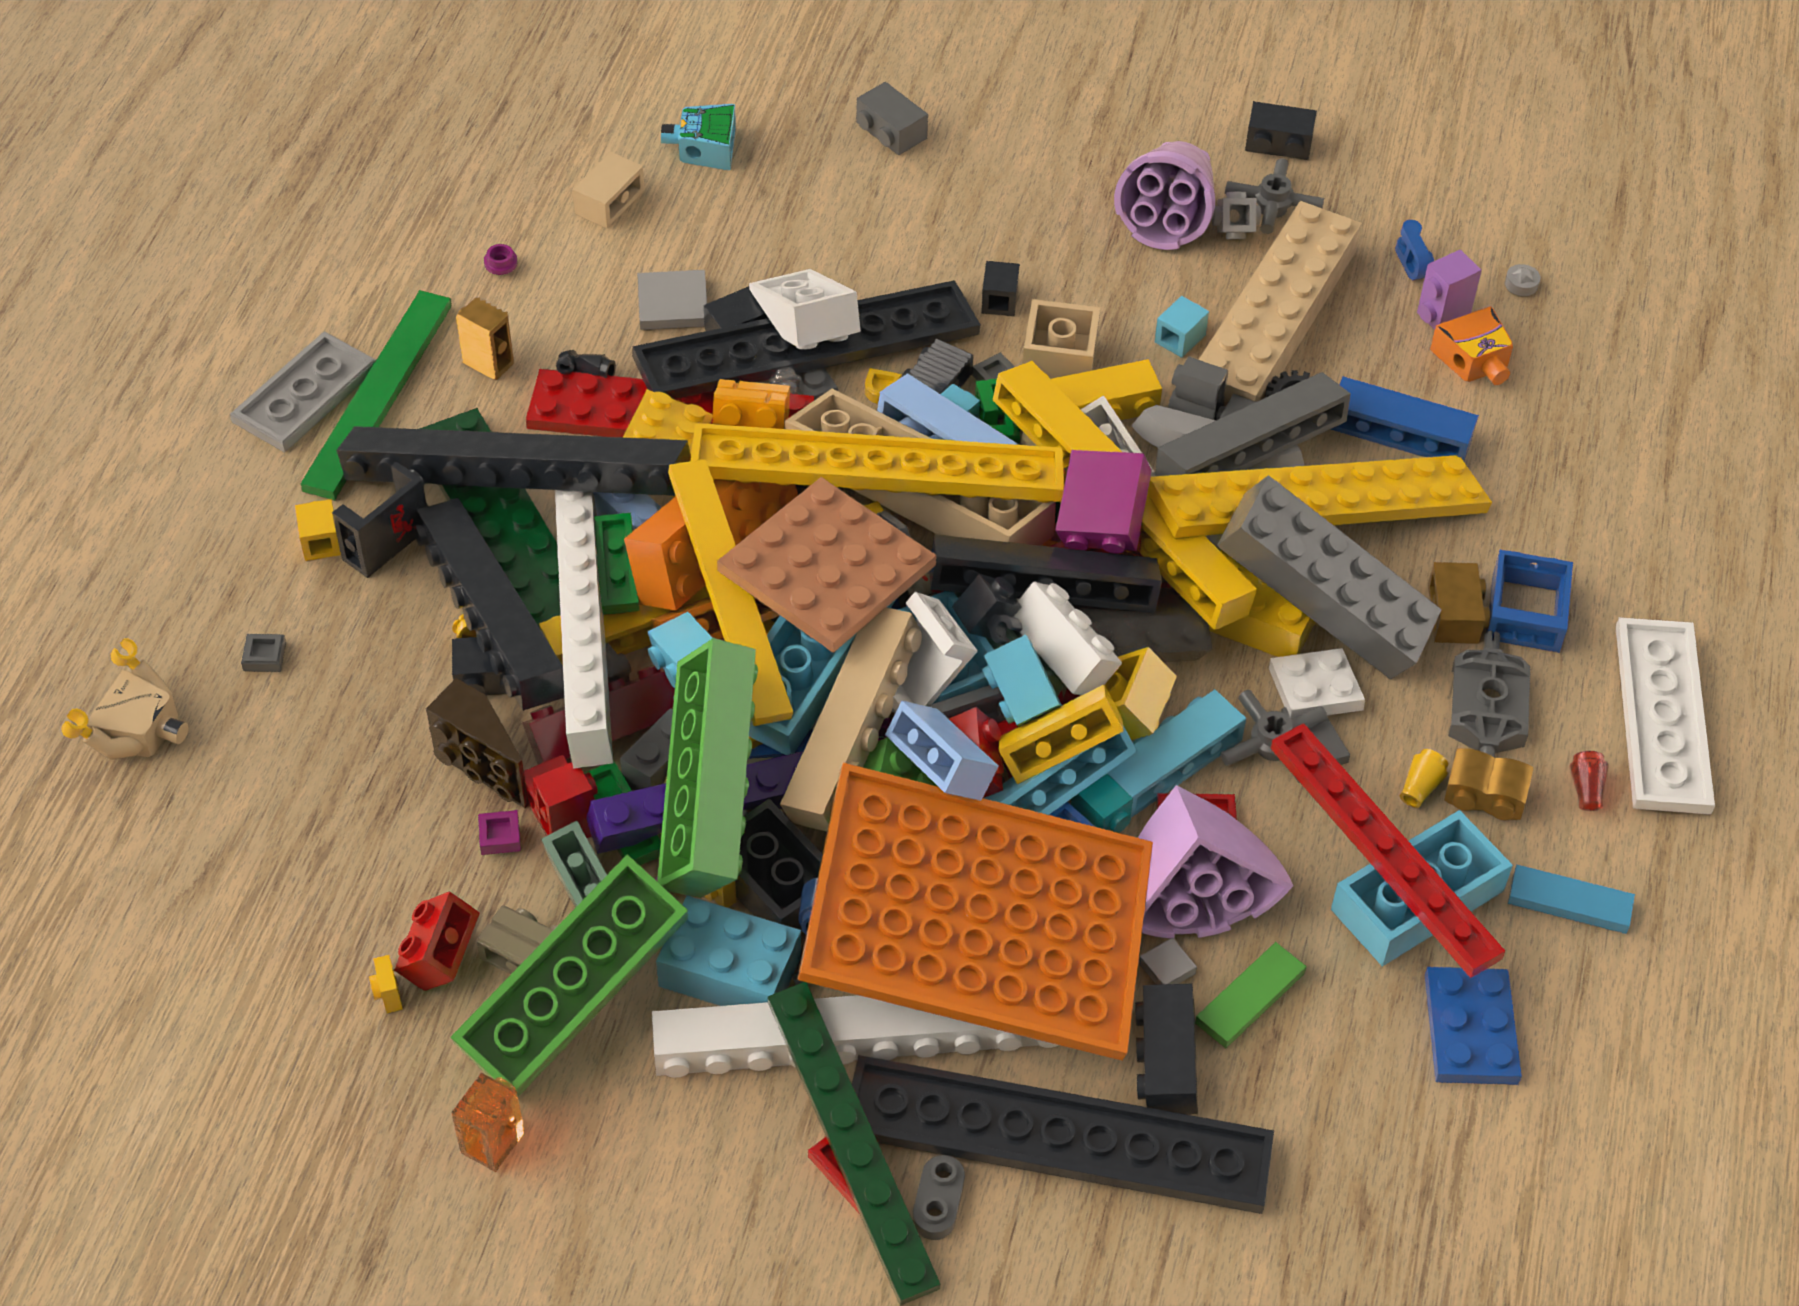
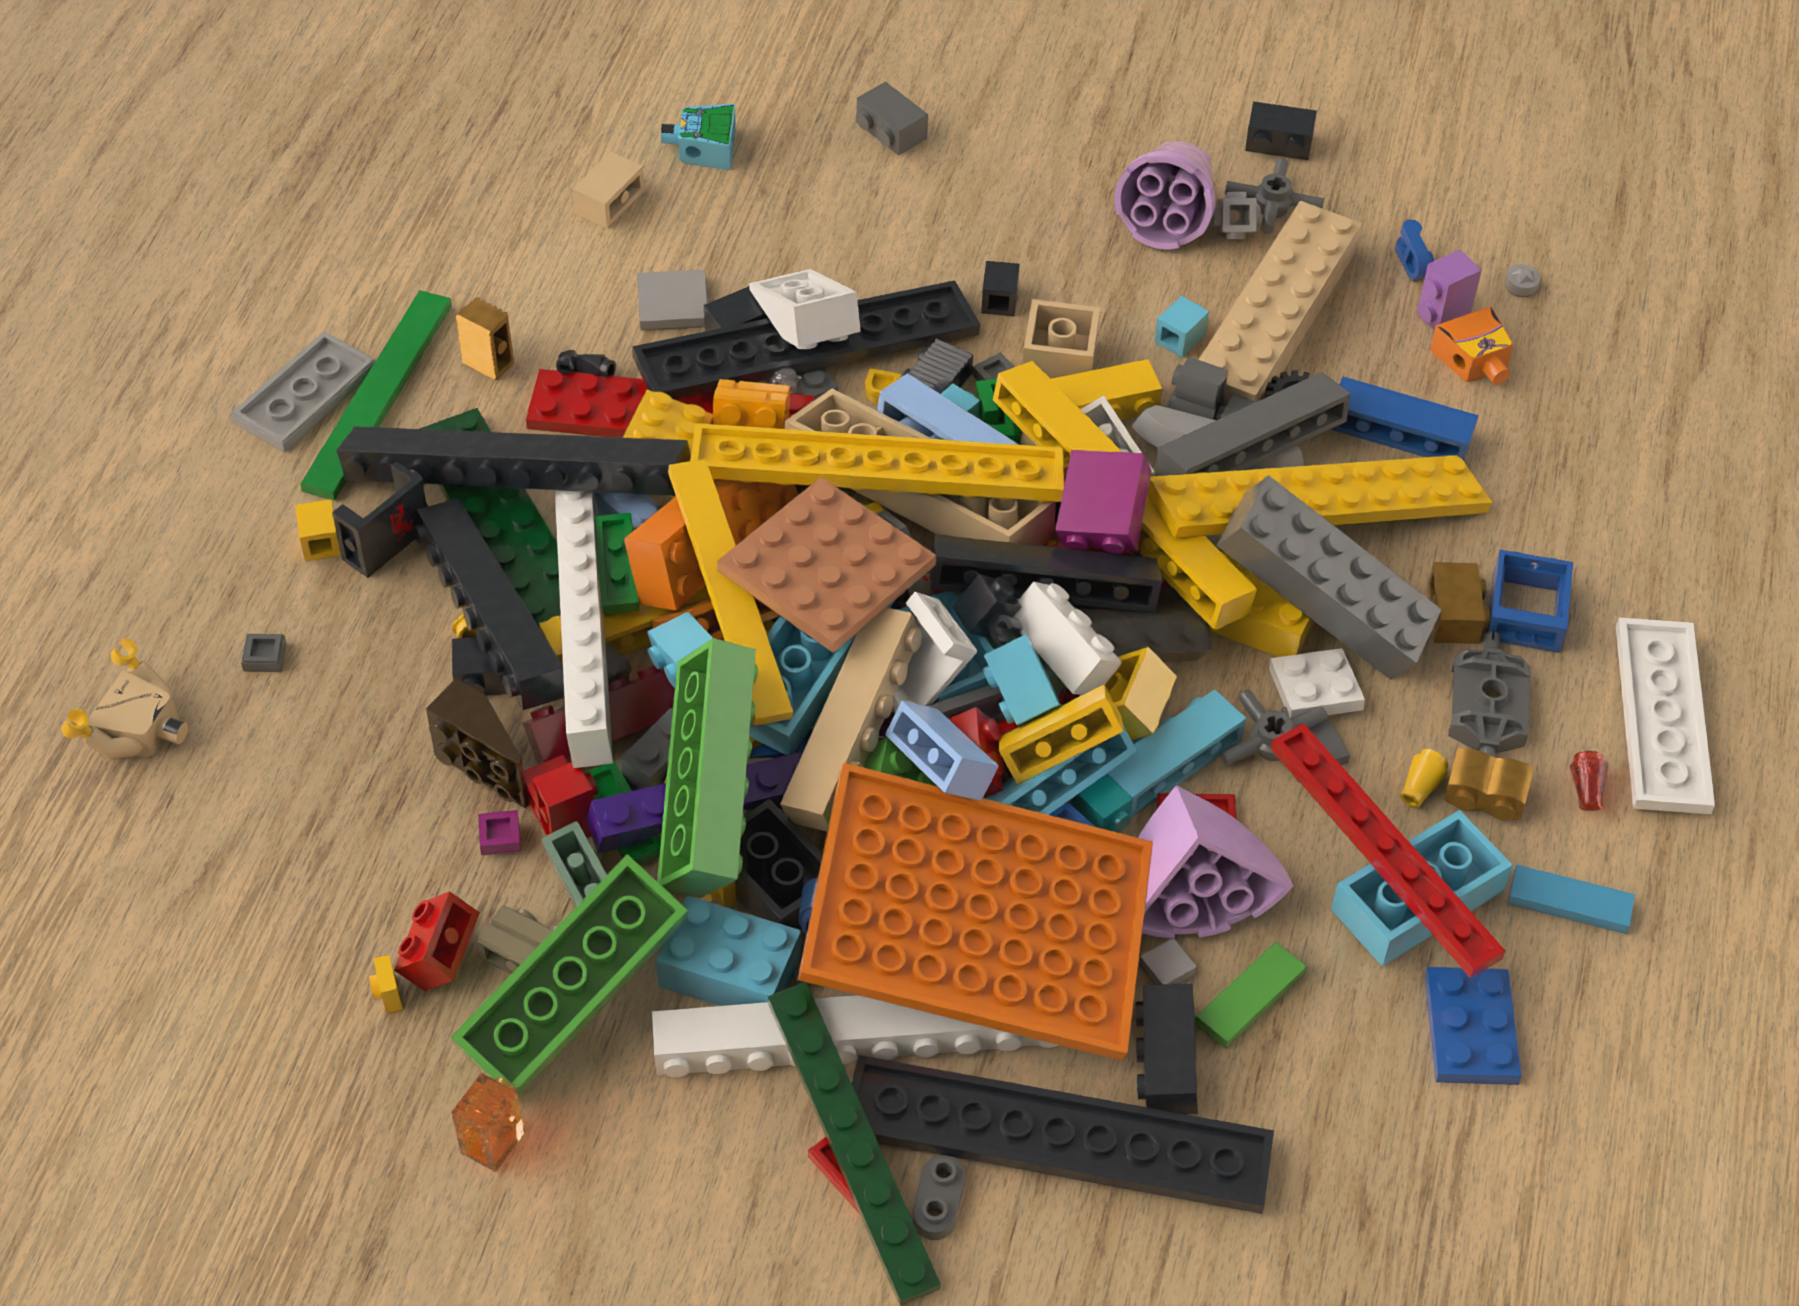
(500, 259): magenta plate -> none

